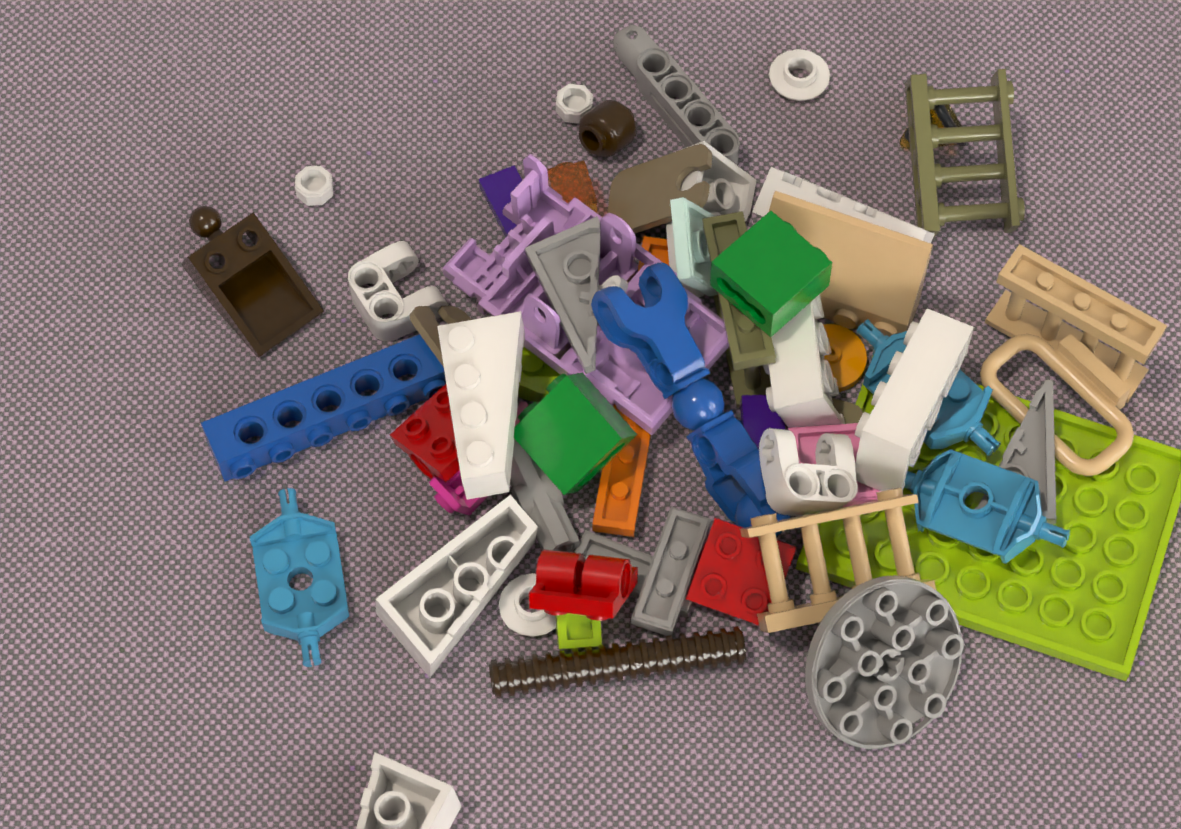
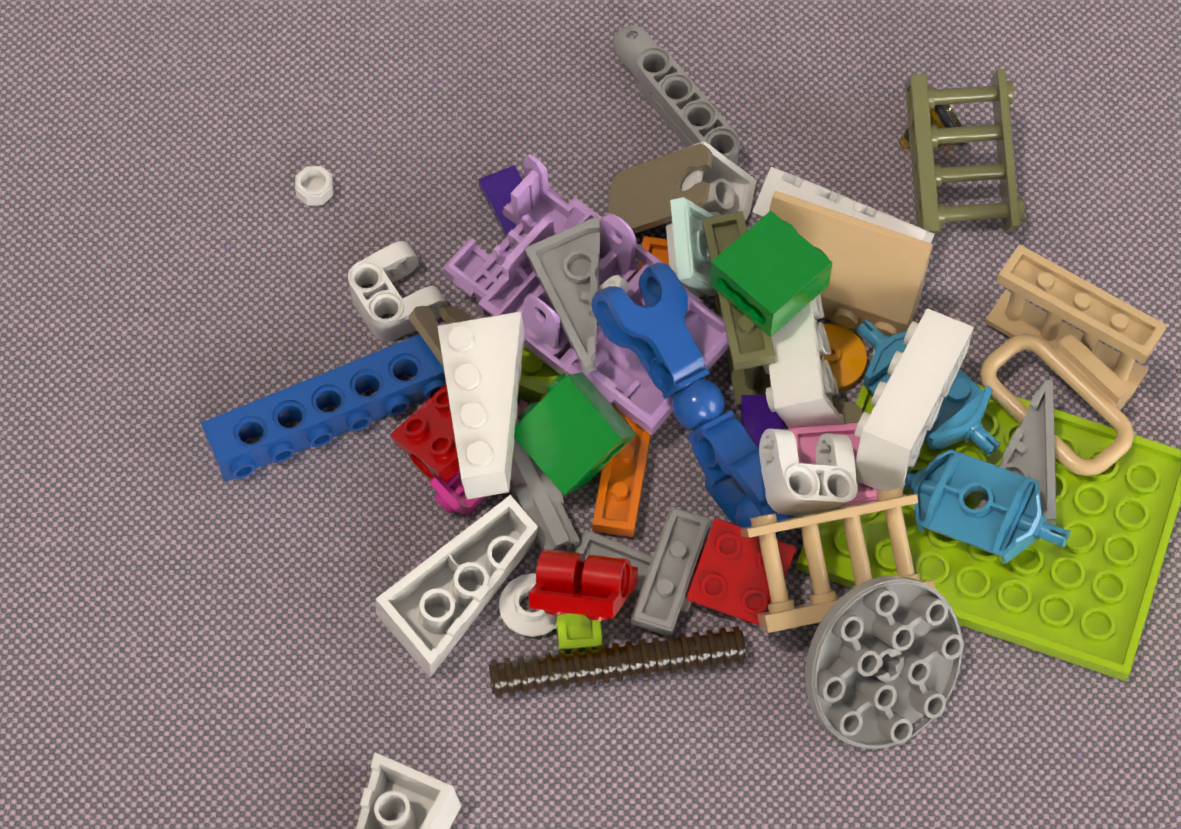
(257, 284): dark brown slope -> none
(291, 547): dark azure plate -> none
(573, 102): white tile -> none
(573, 181): clear orange brick -> none
(607, 128): dark brown head -> none
(799, 88): white piece -> none

